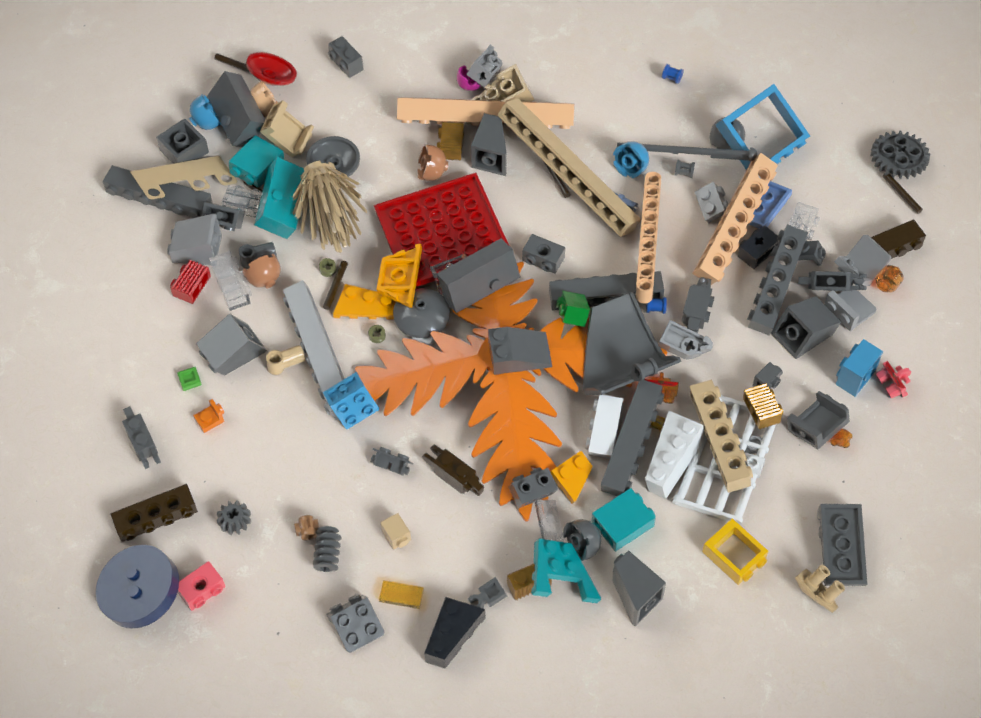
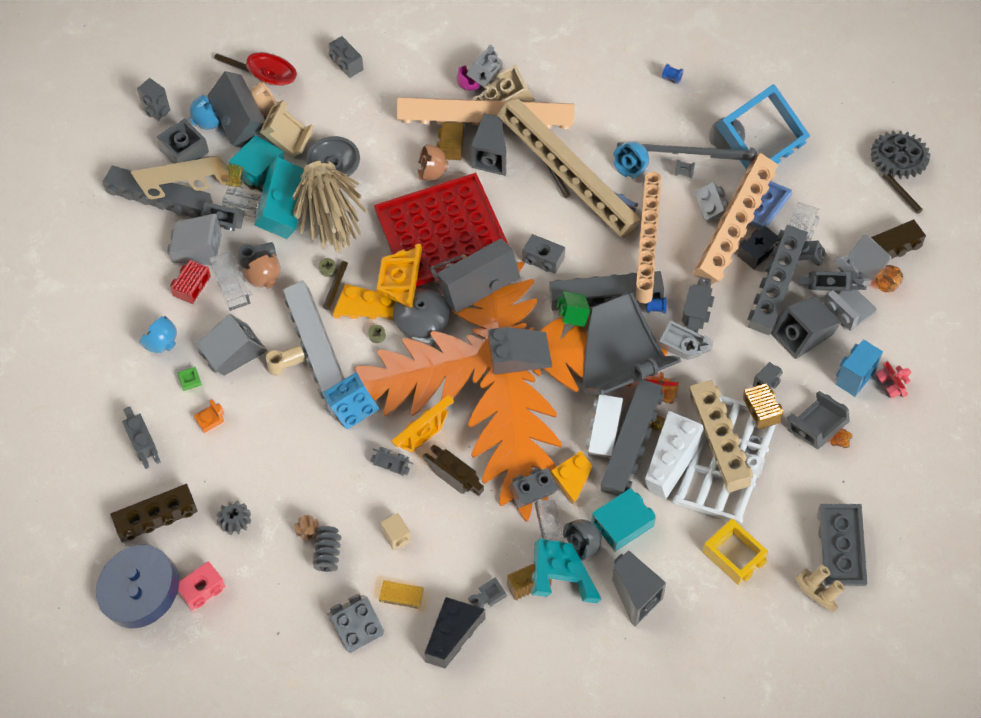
(153, 99): none -> dark grey brick
(160, 336): none -> dark azure cylinder
(234, 175): none -> clear yellow bush
(425, 427): none -> light orange wing

